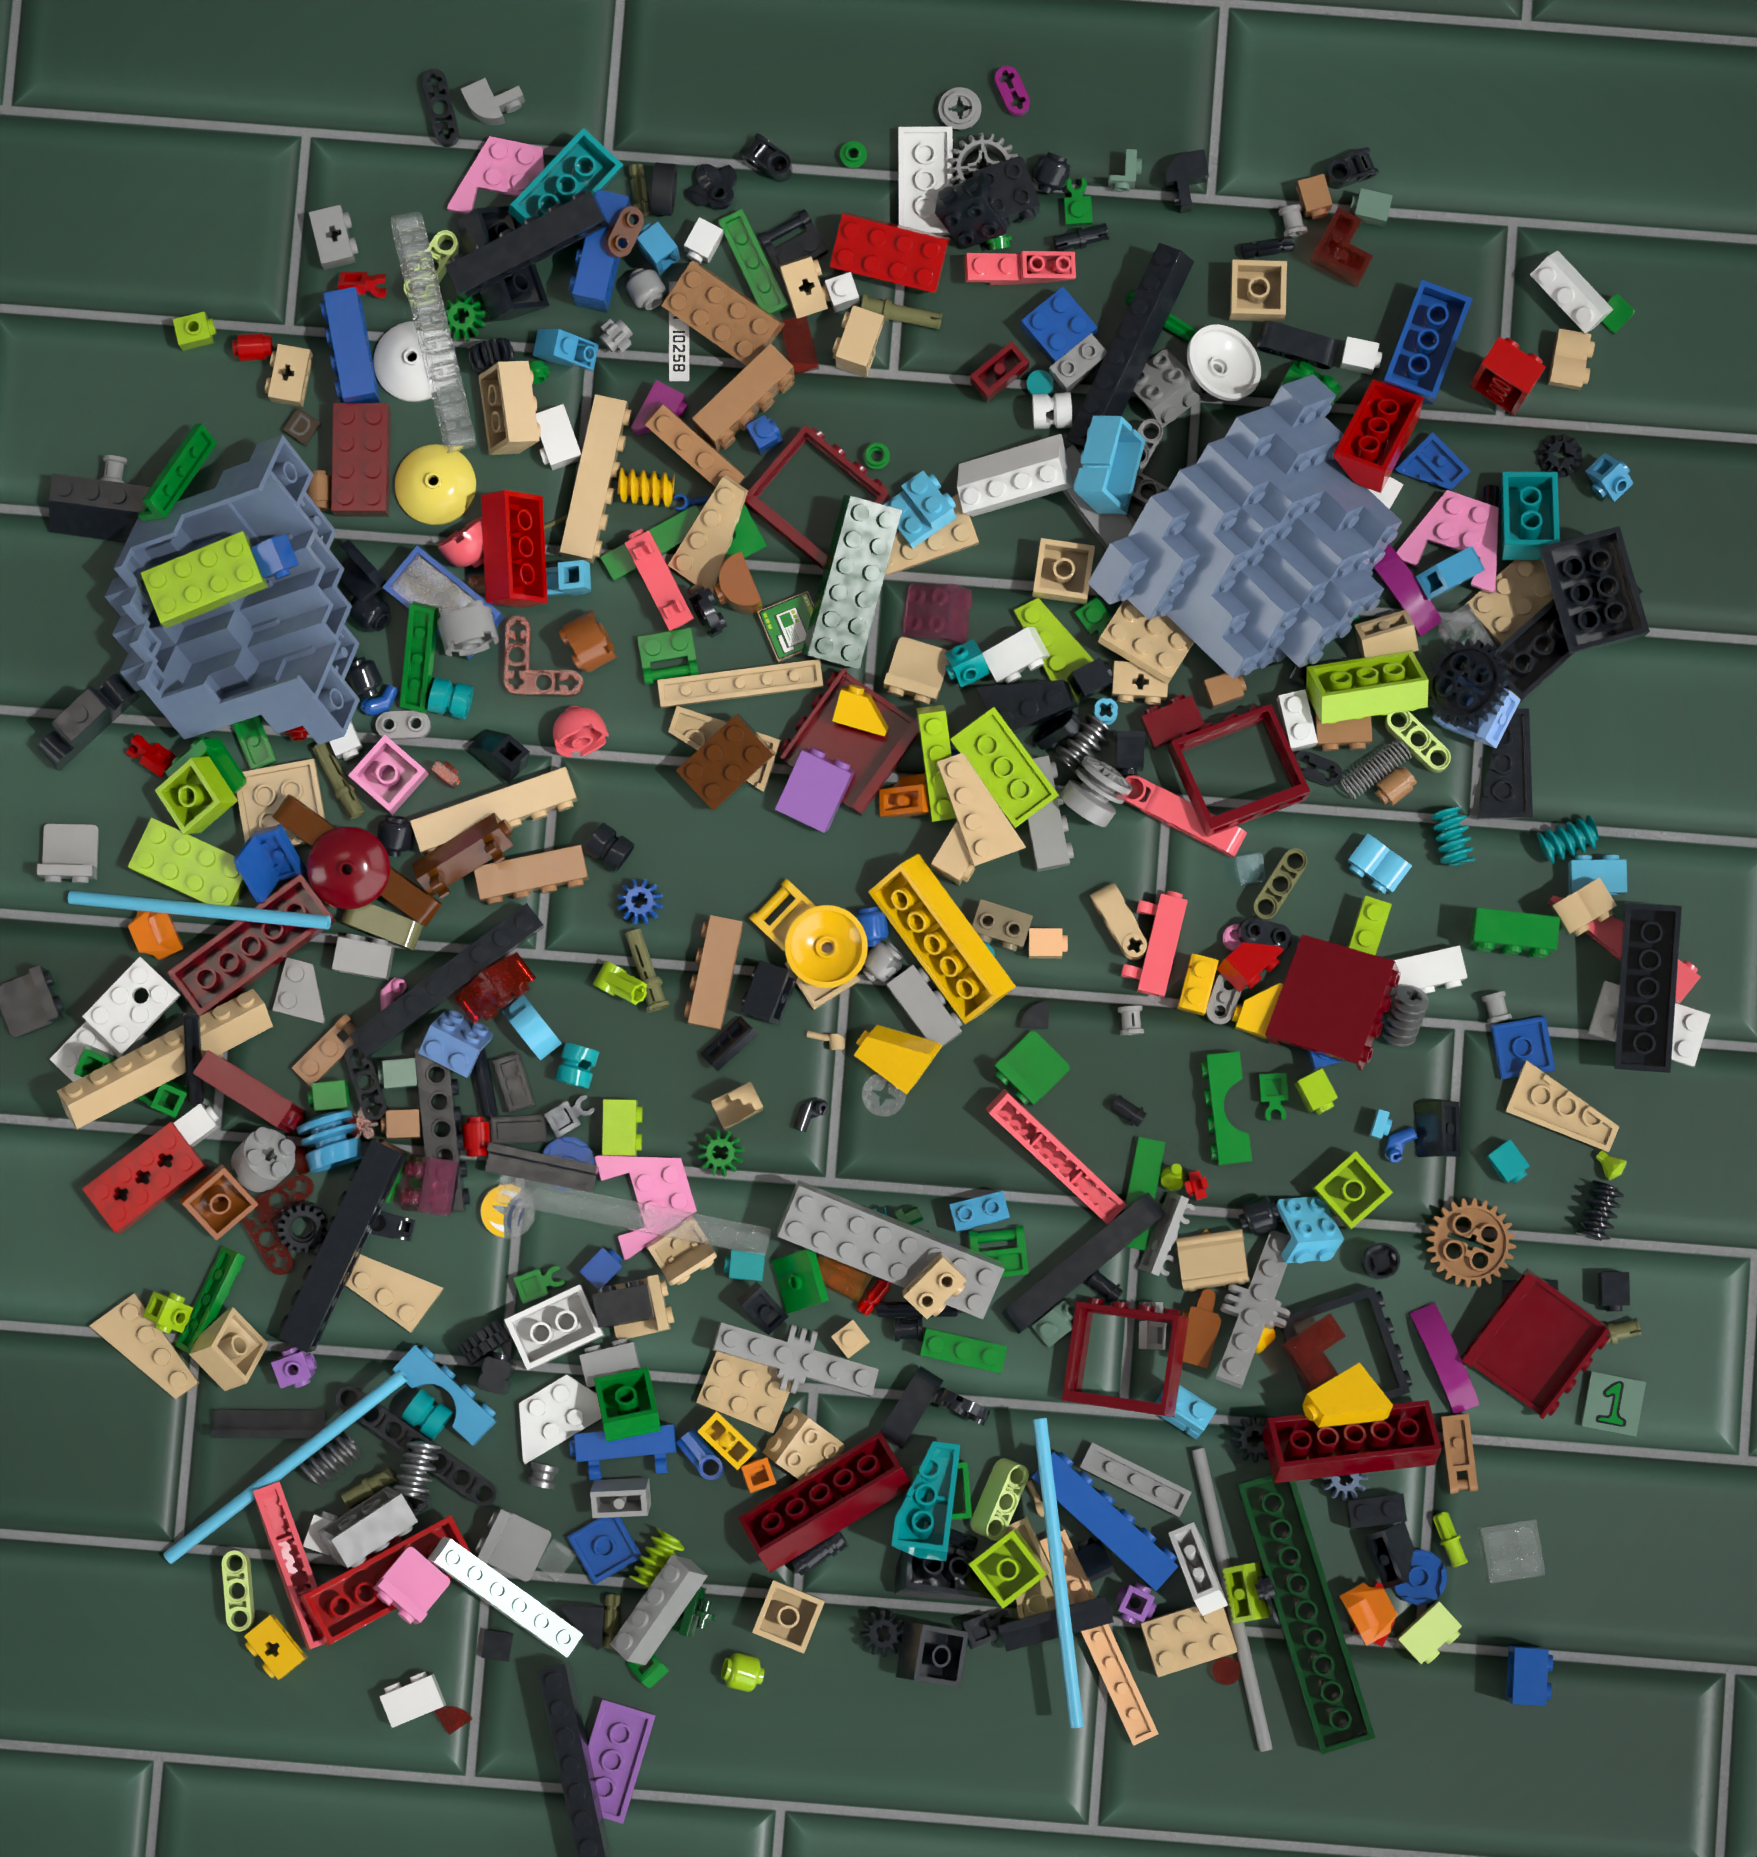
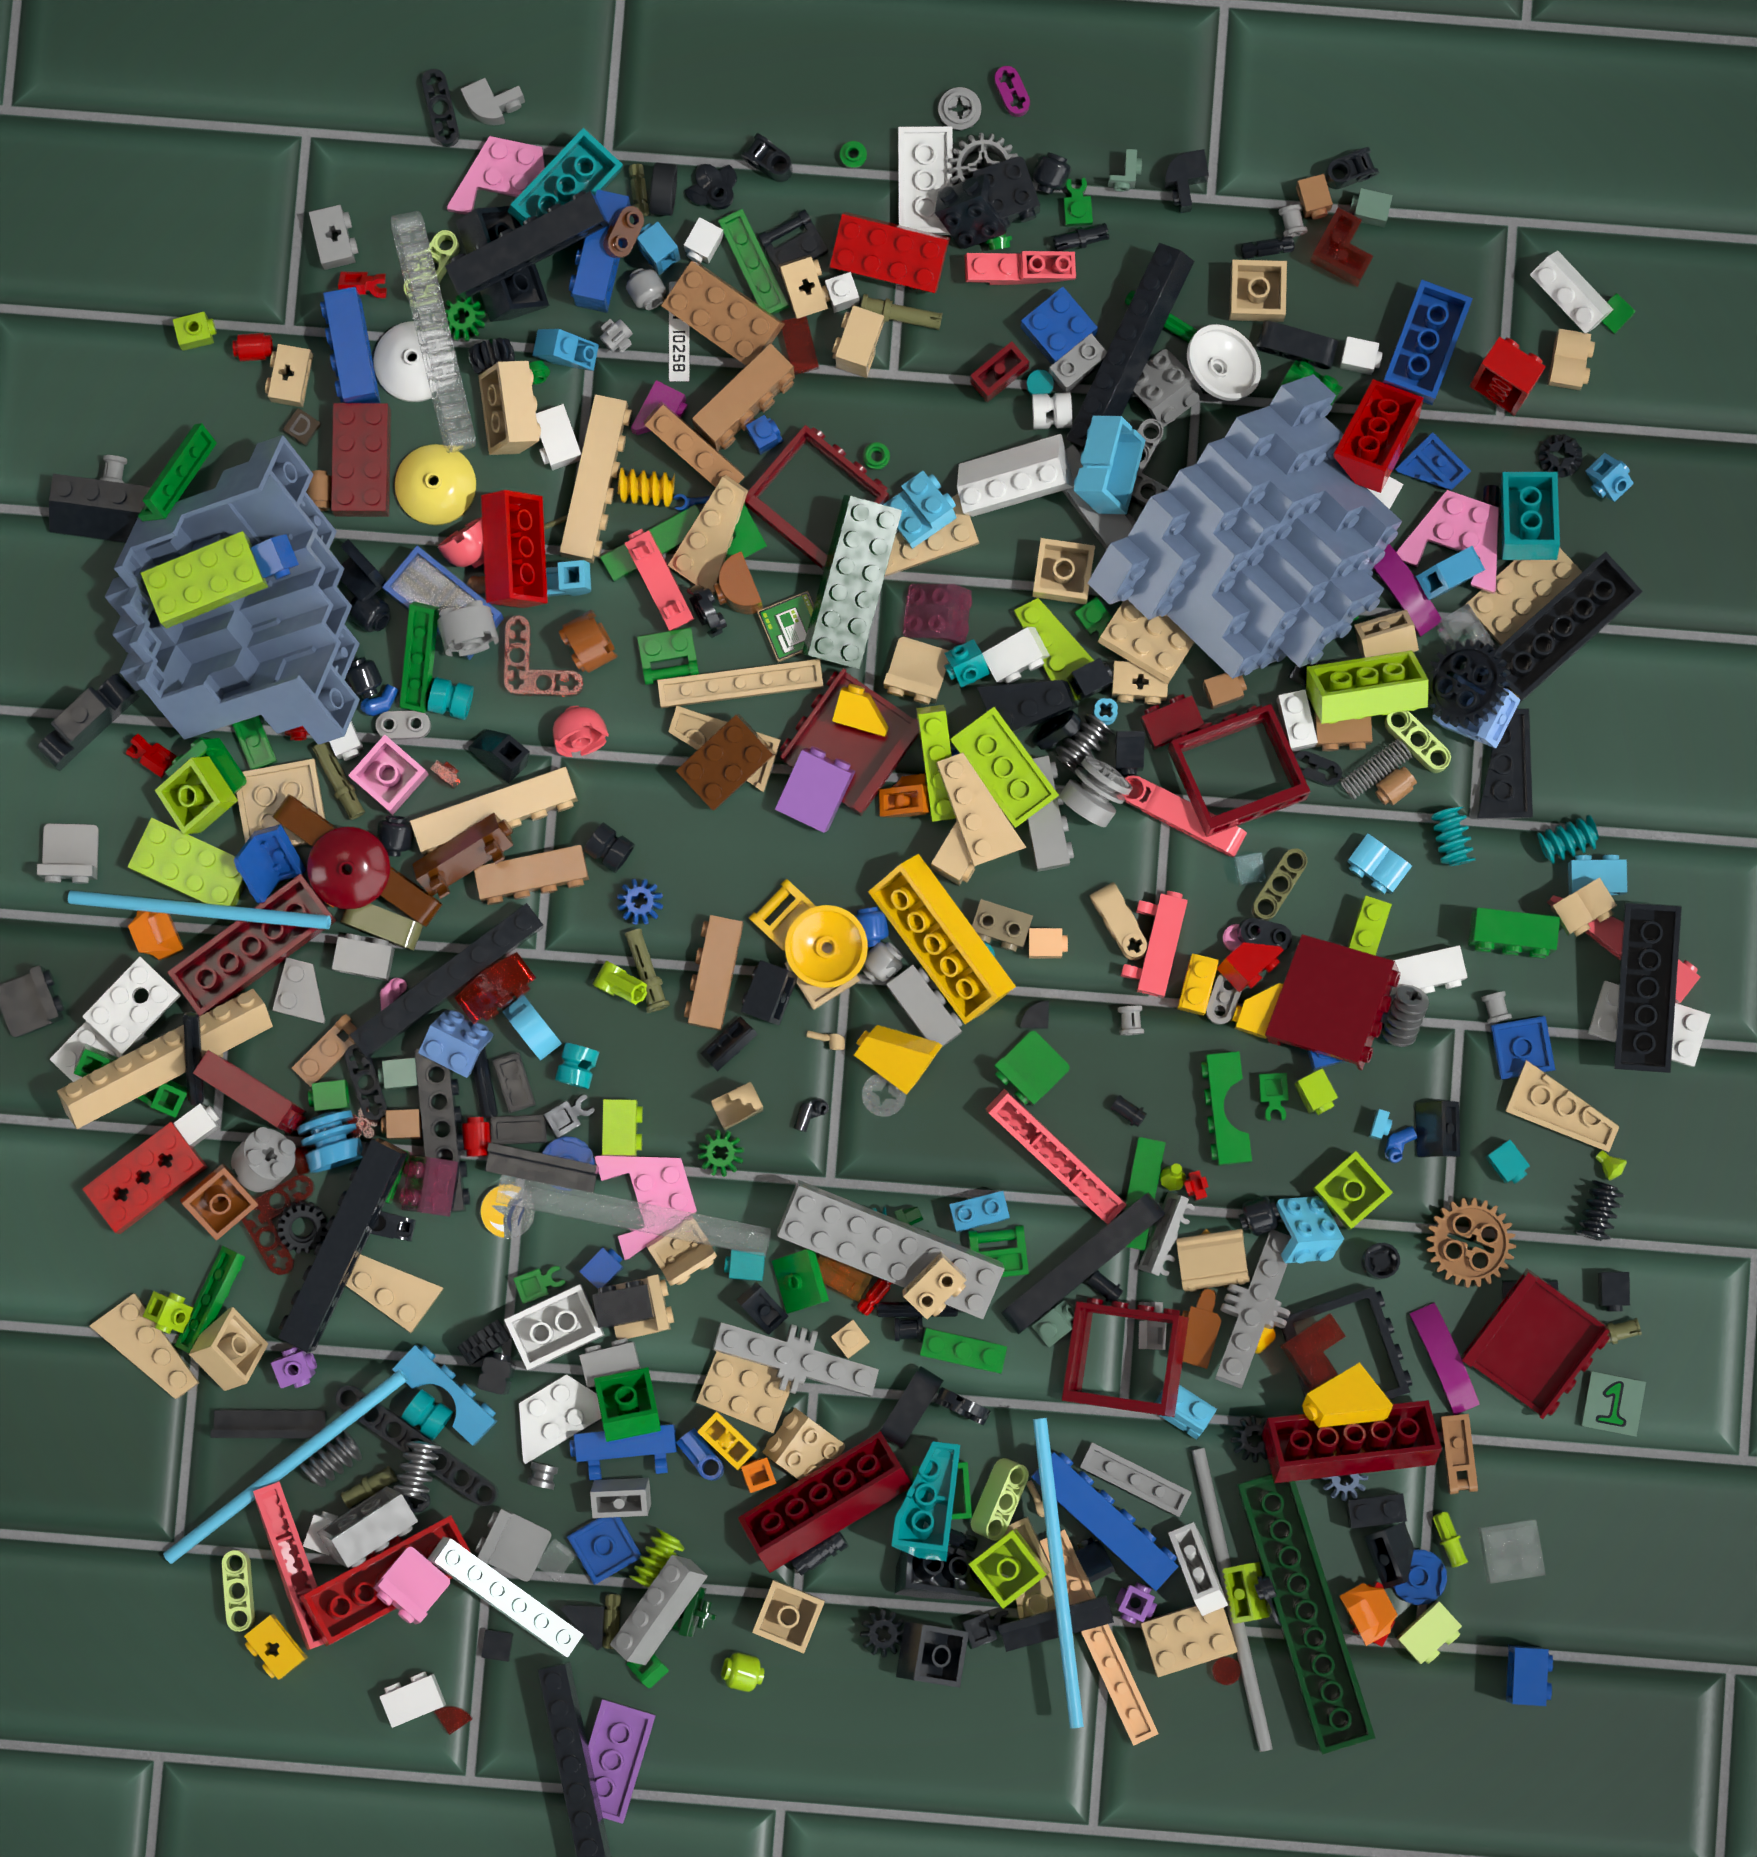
(1594, 590): black slope -> none

